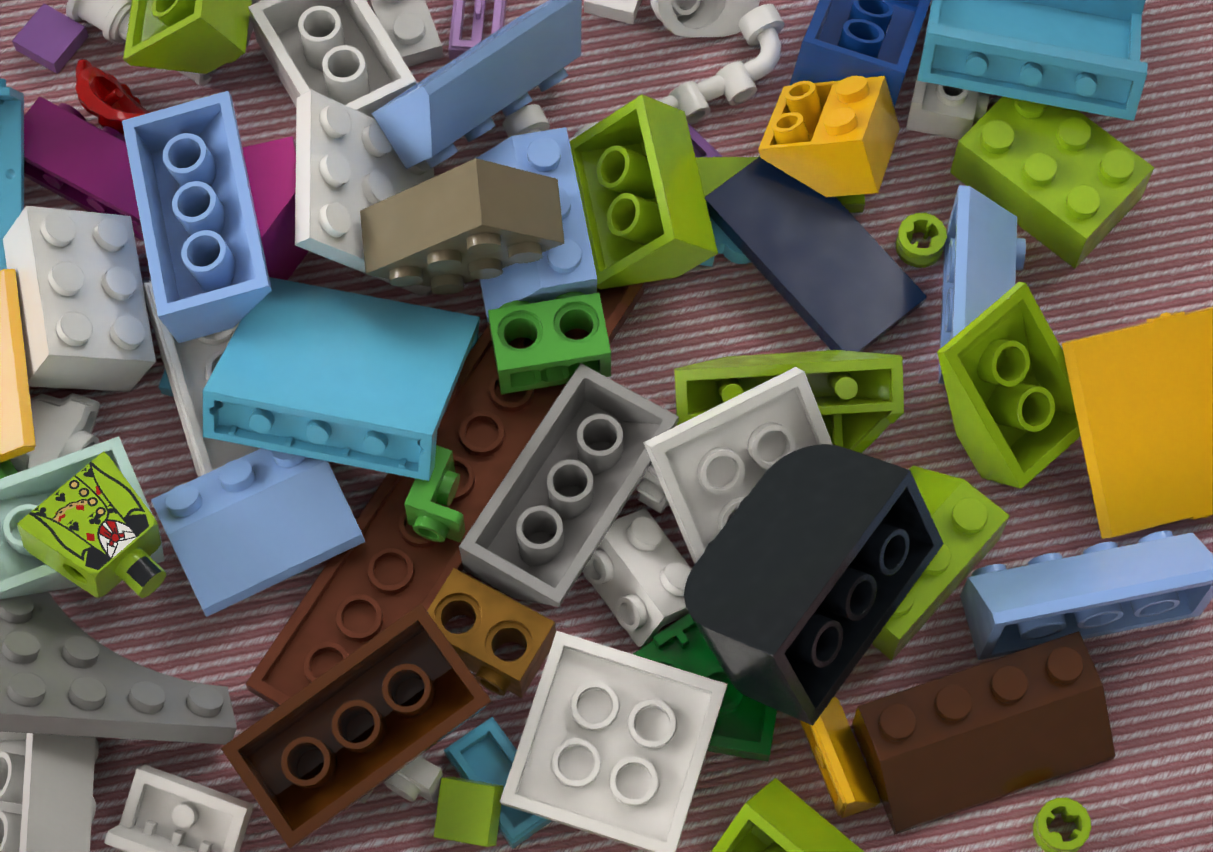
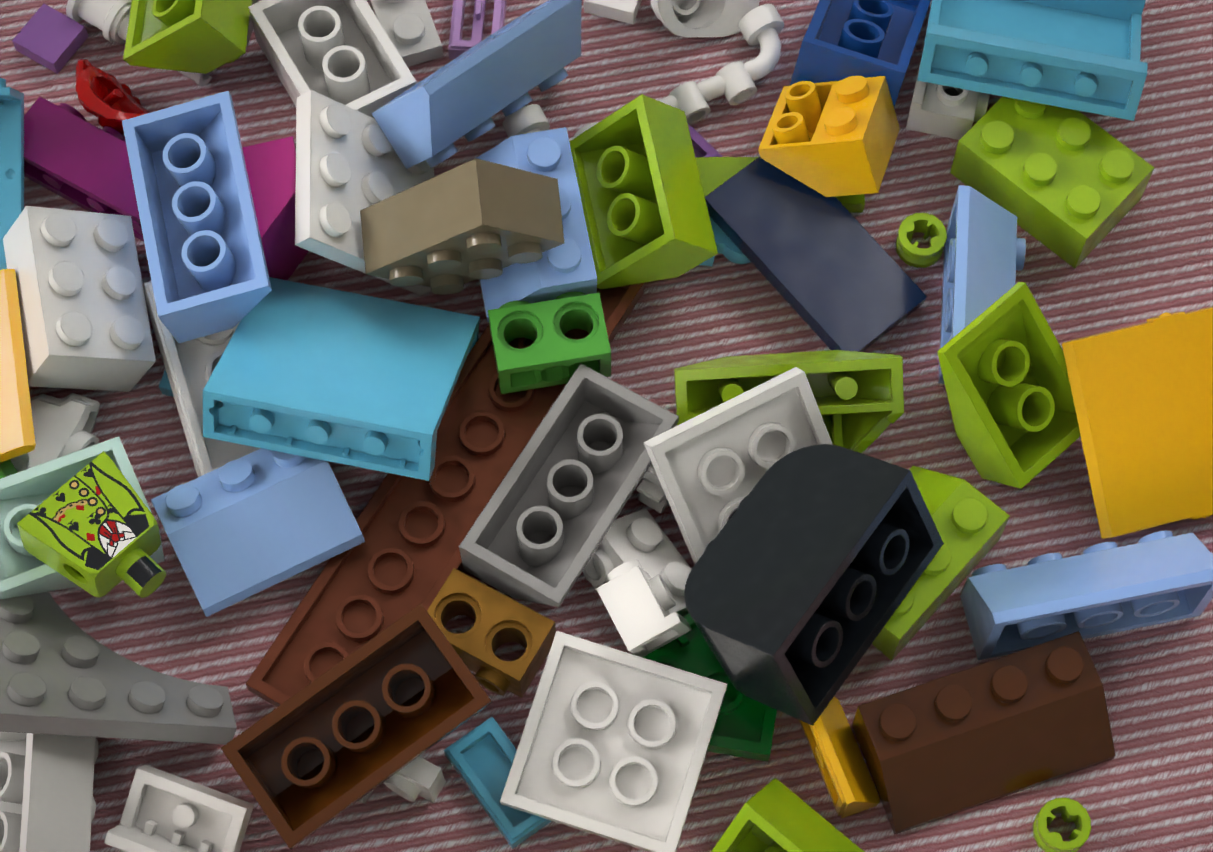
(425, 500): bright green bracket -> none
(468, 811): lime tile -> none
(641, 608): none -> white brick

